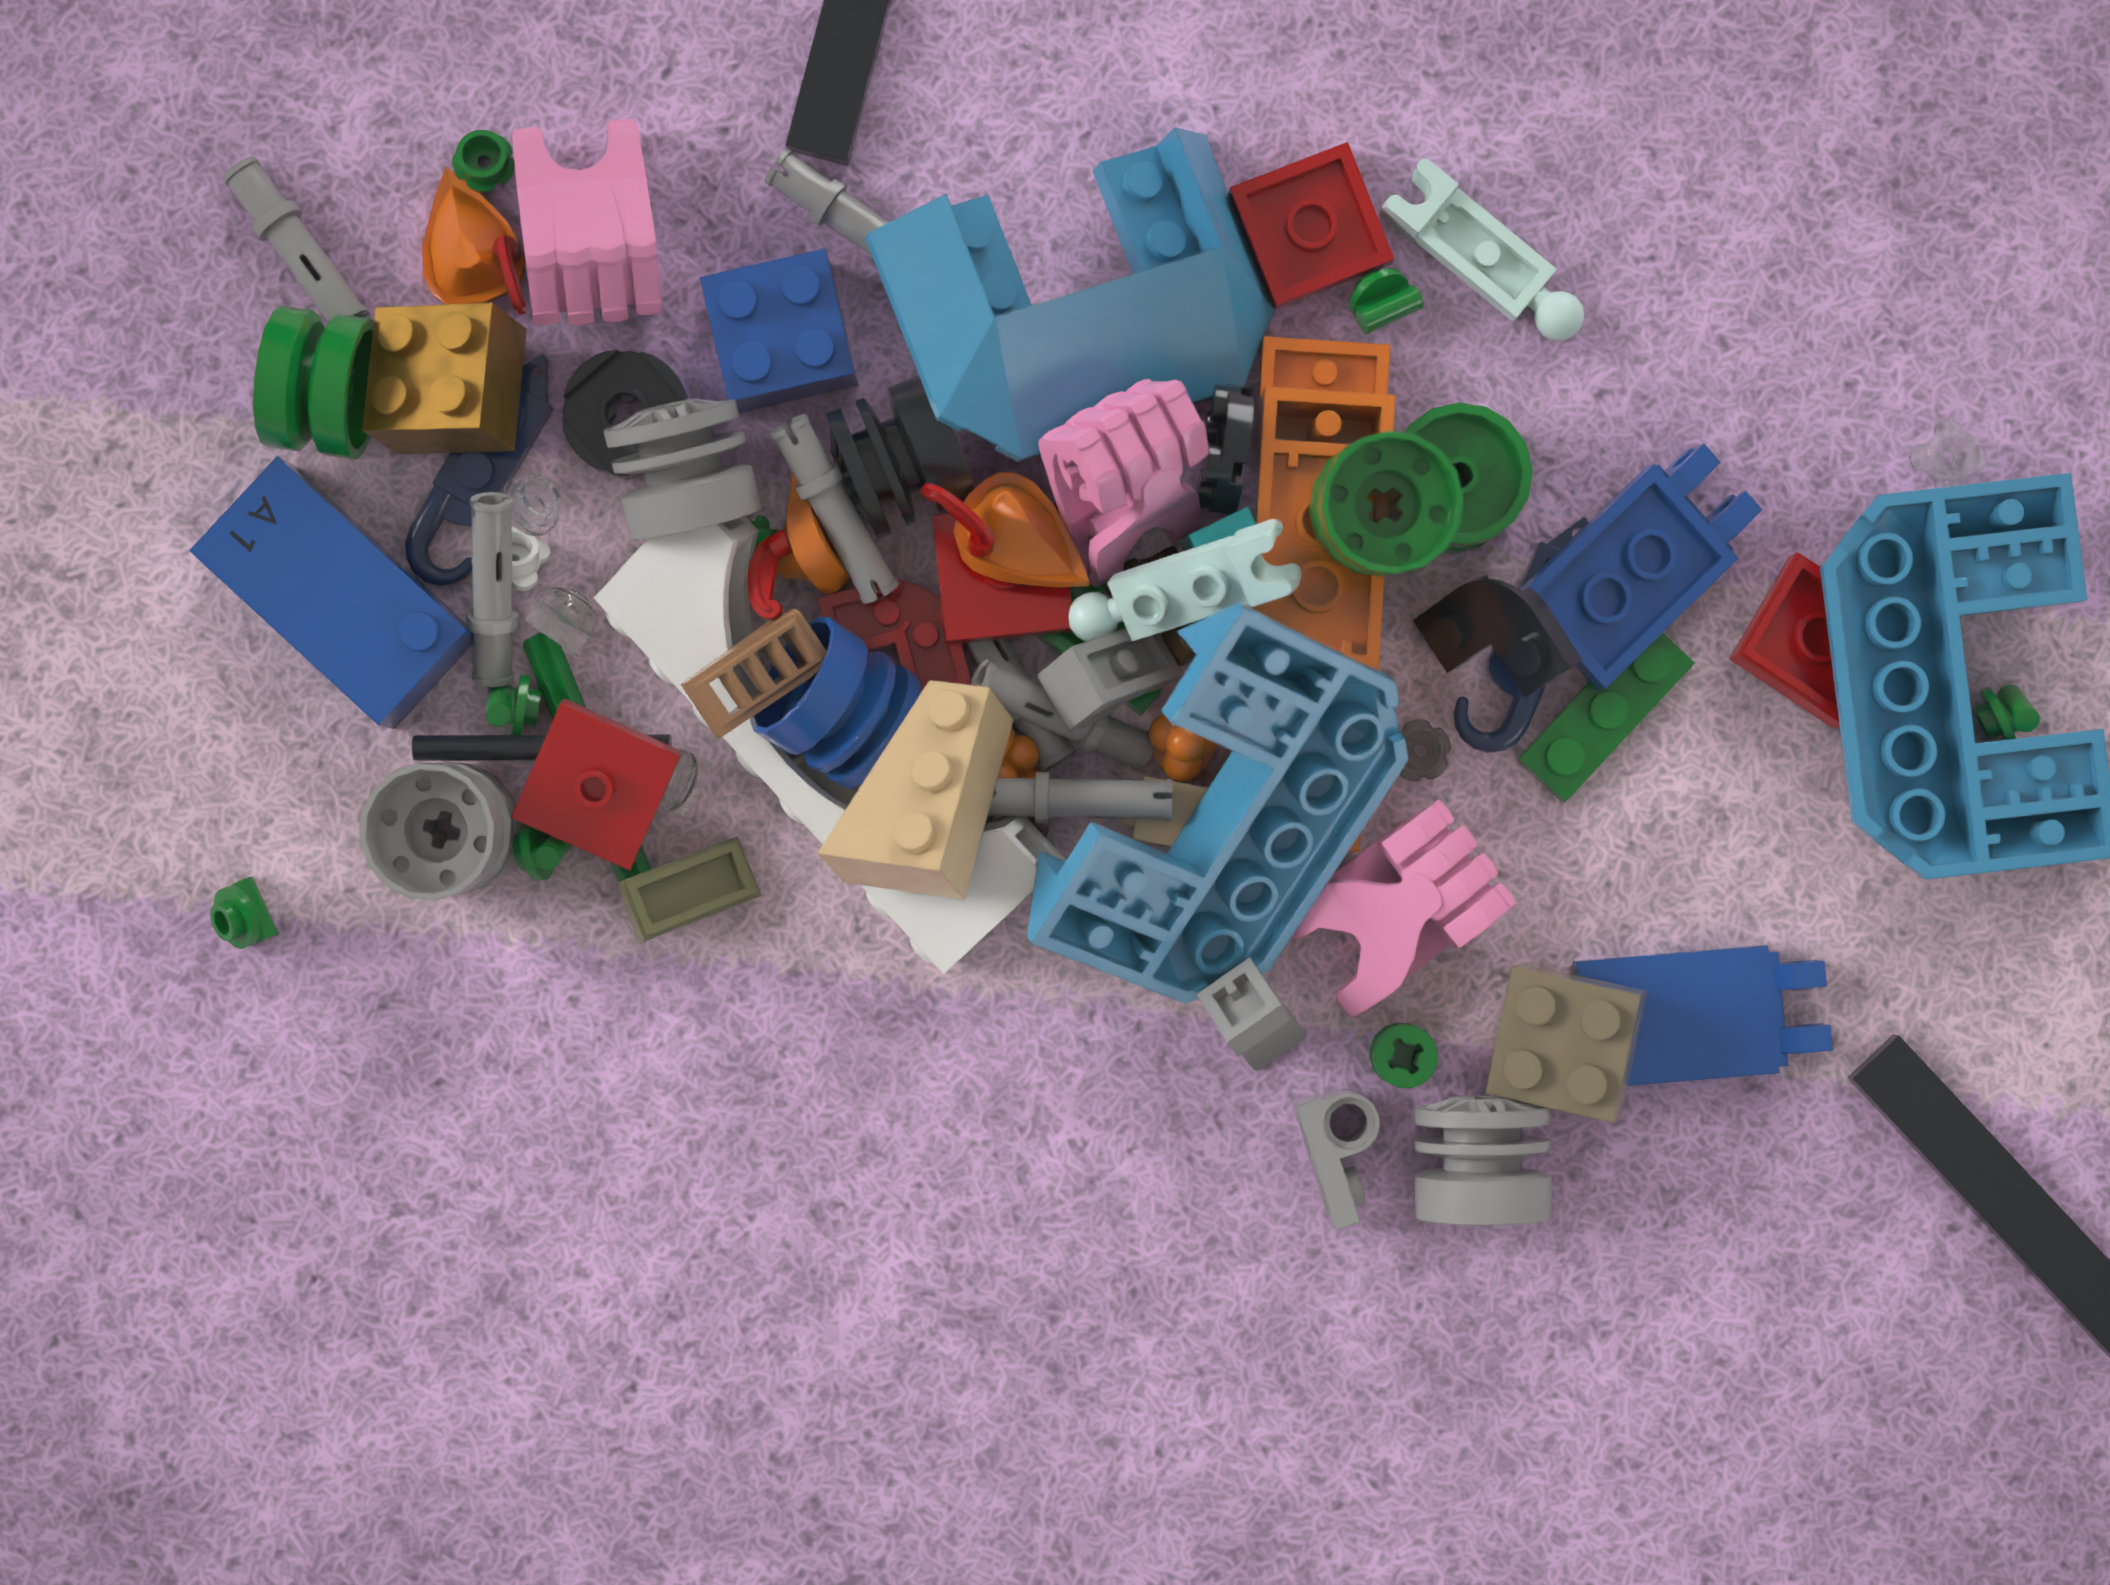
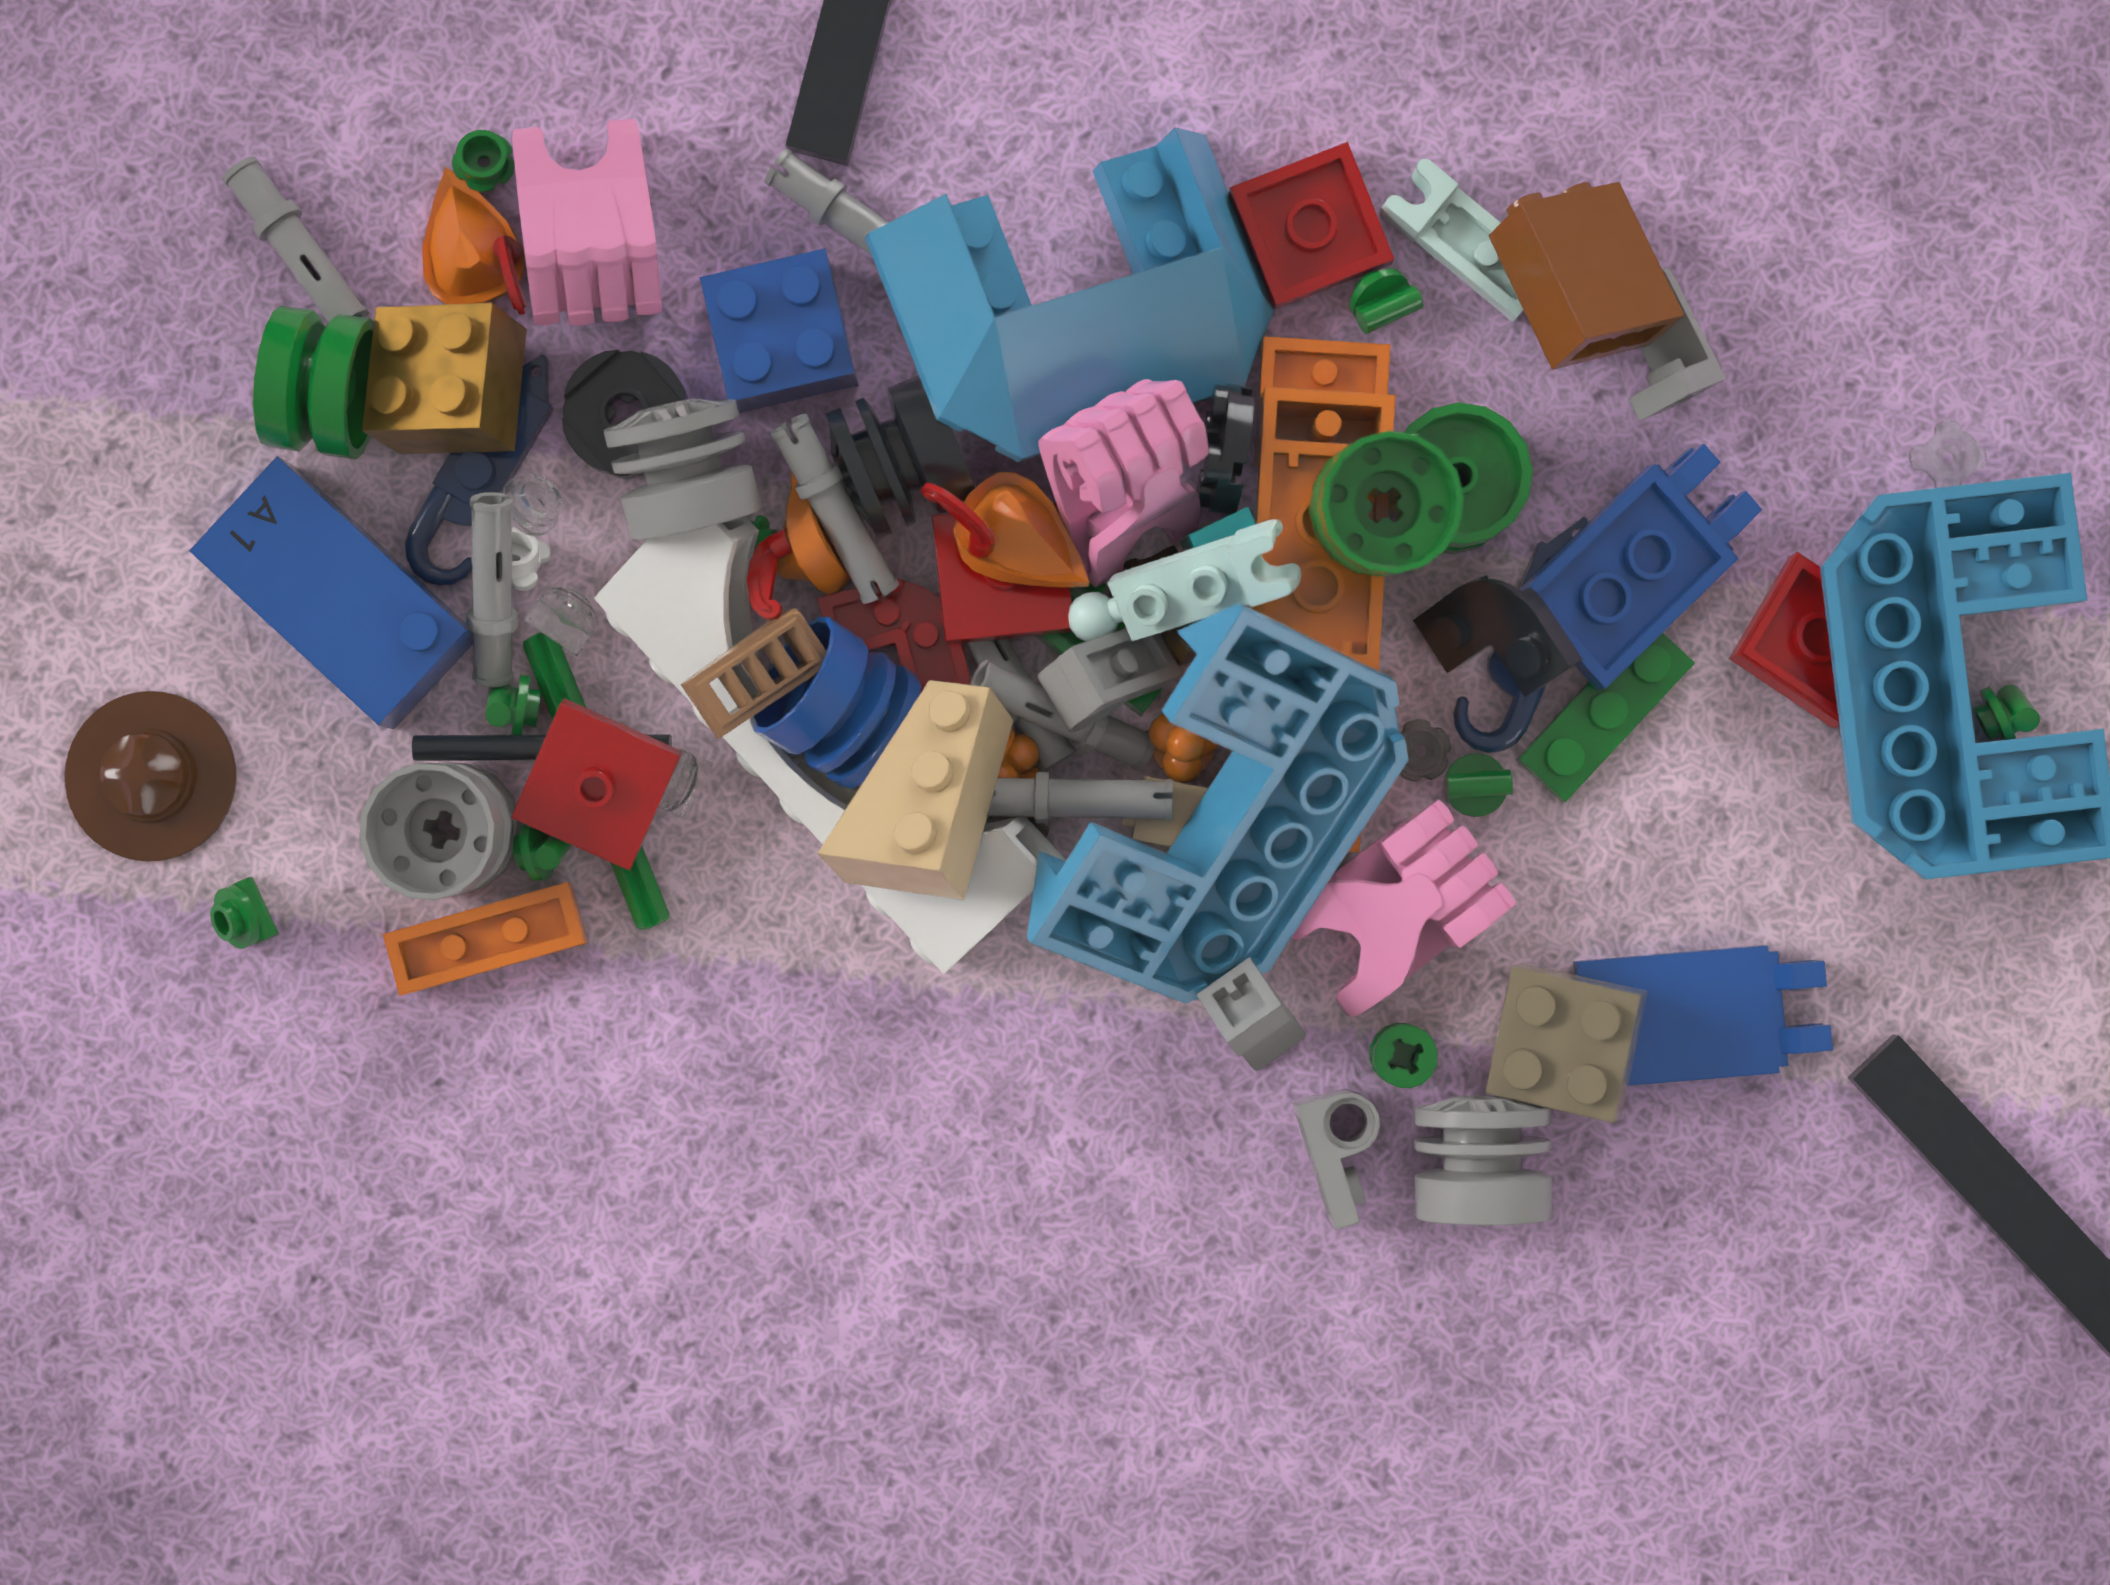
(150, 776): none -> reddish brown hat
(485, 938): none -> orange plate
(688, 889): olive tile -> none
(1477, 785): none -> green plate
(1584, 273): none -> dark orange brick
(1679, 363): none -> light grey bracket

